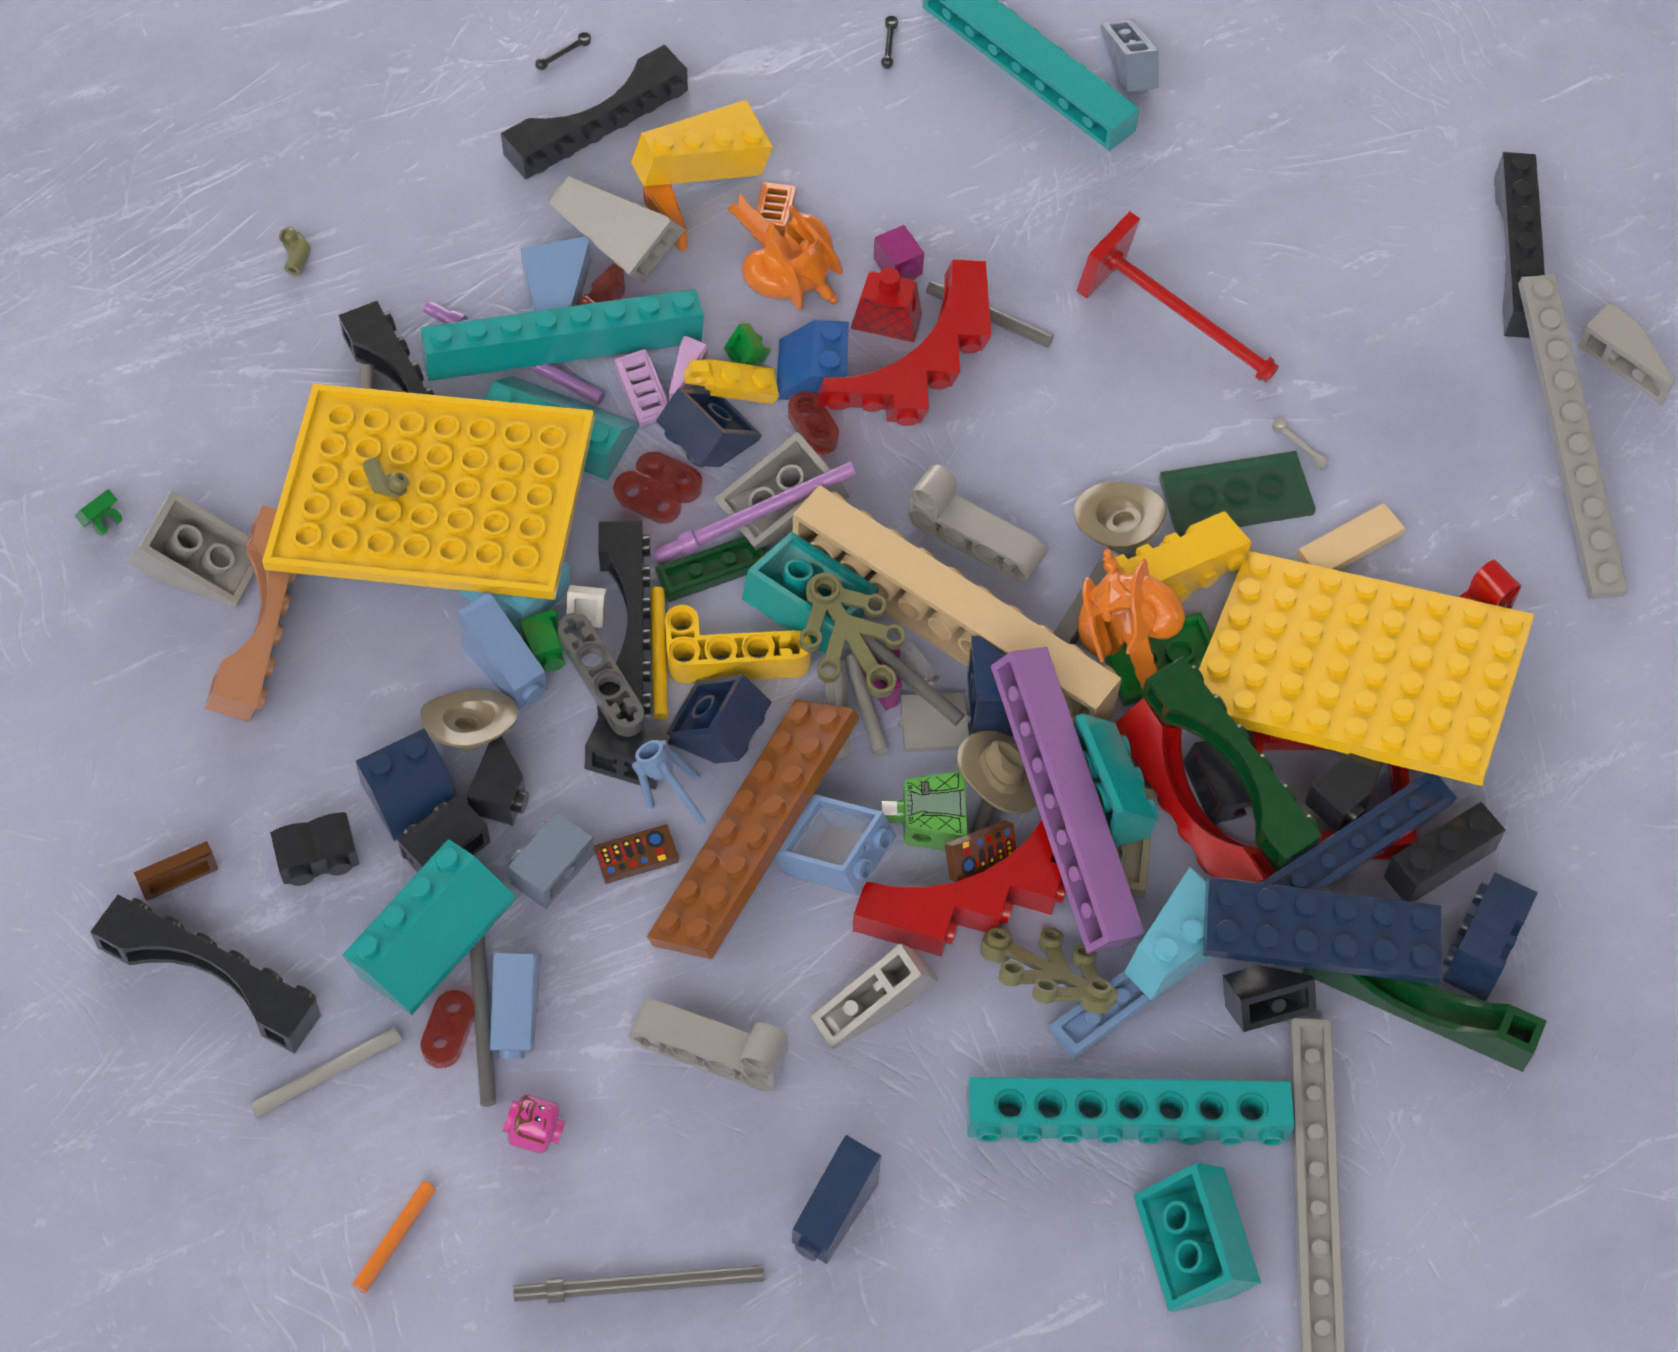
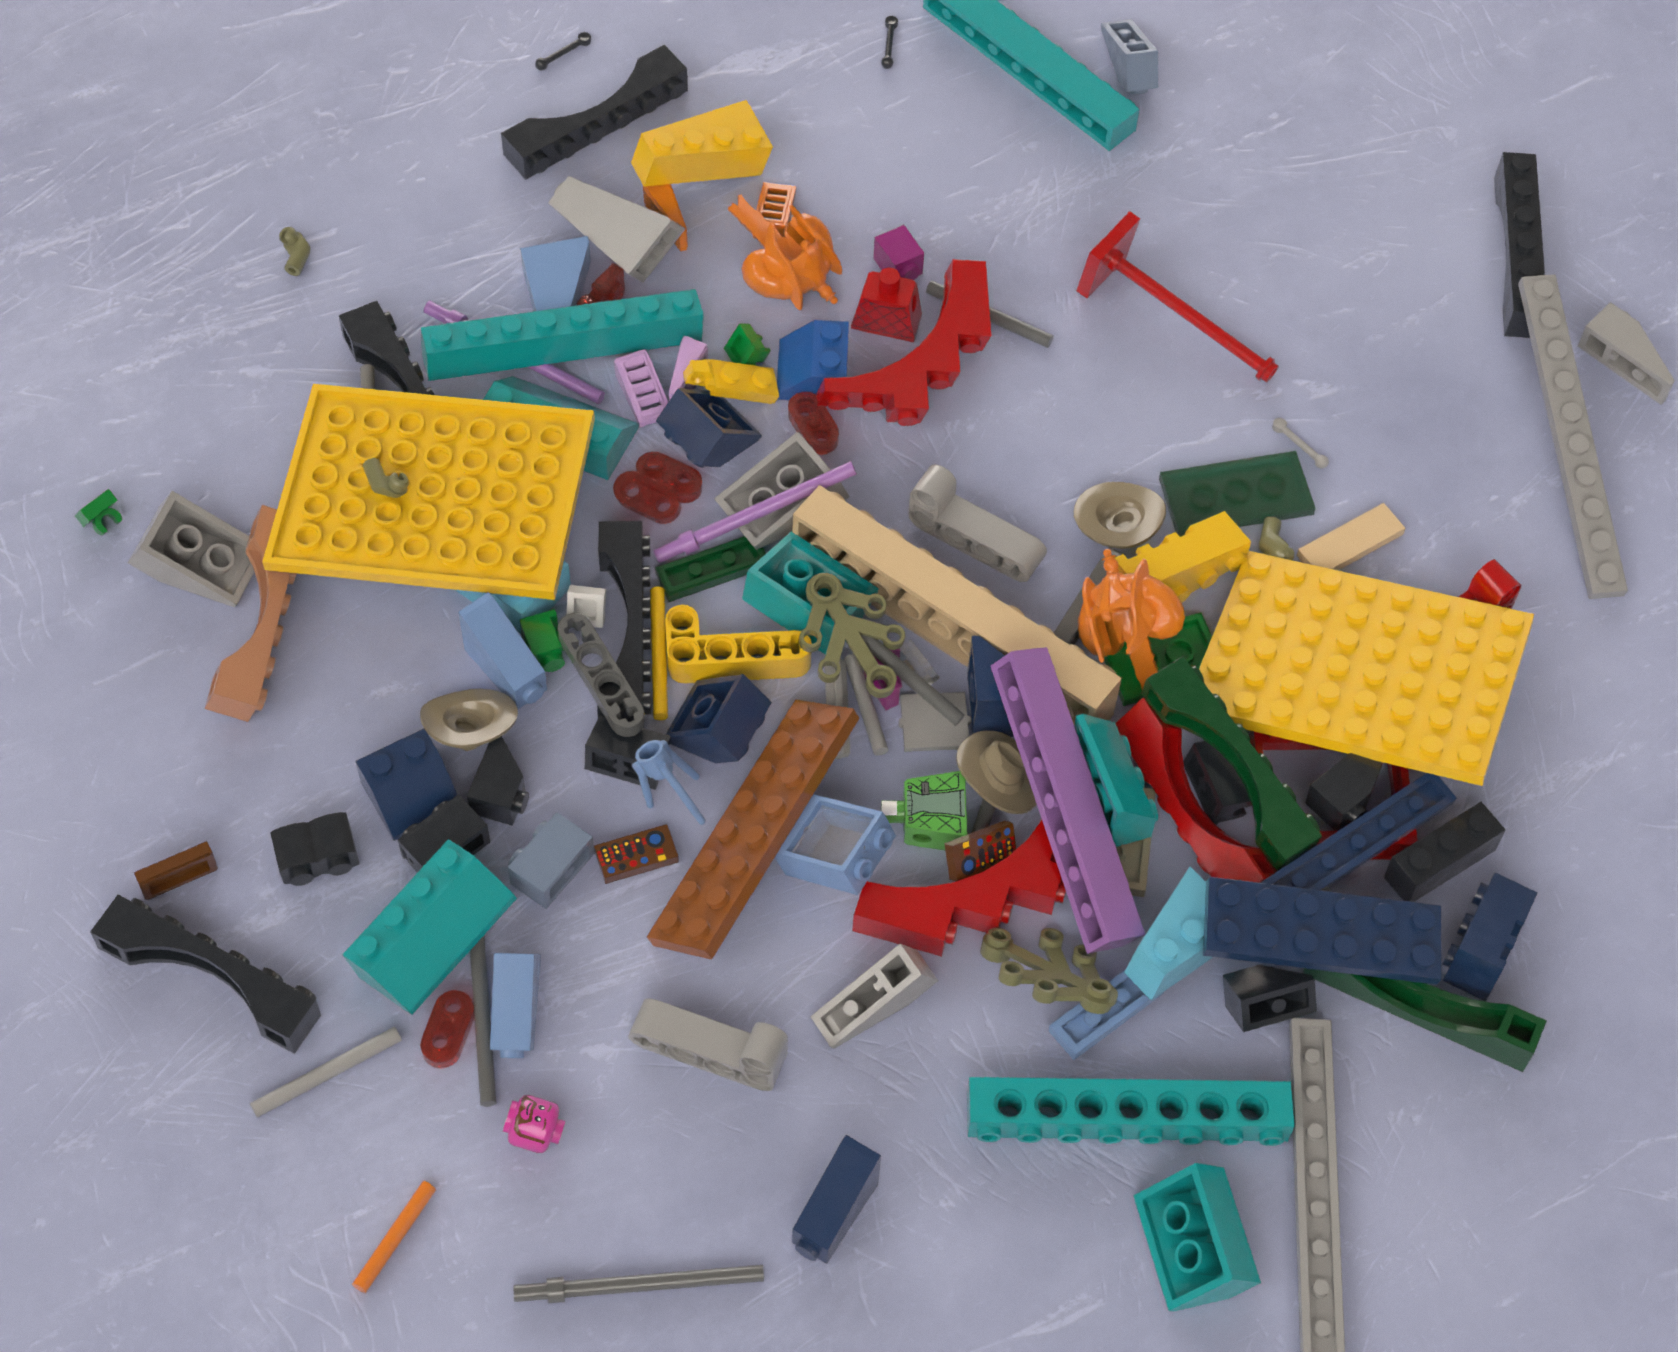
(1270, 541): none -> olive arm

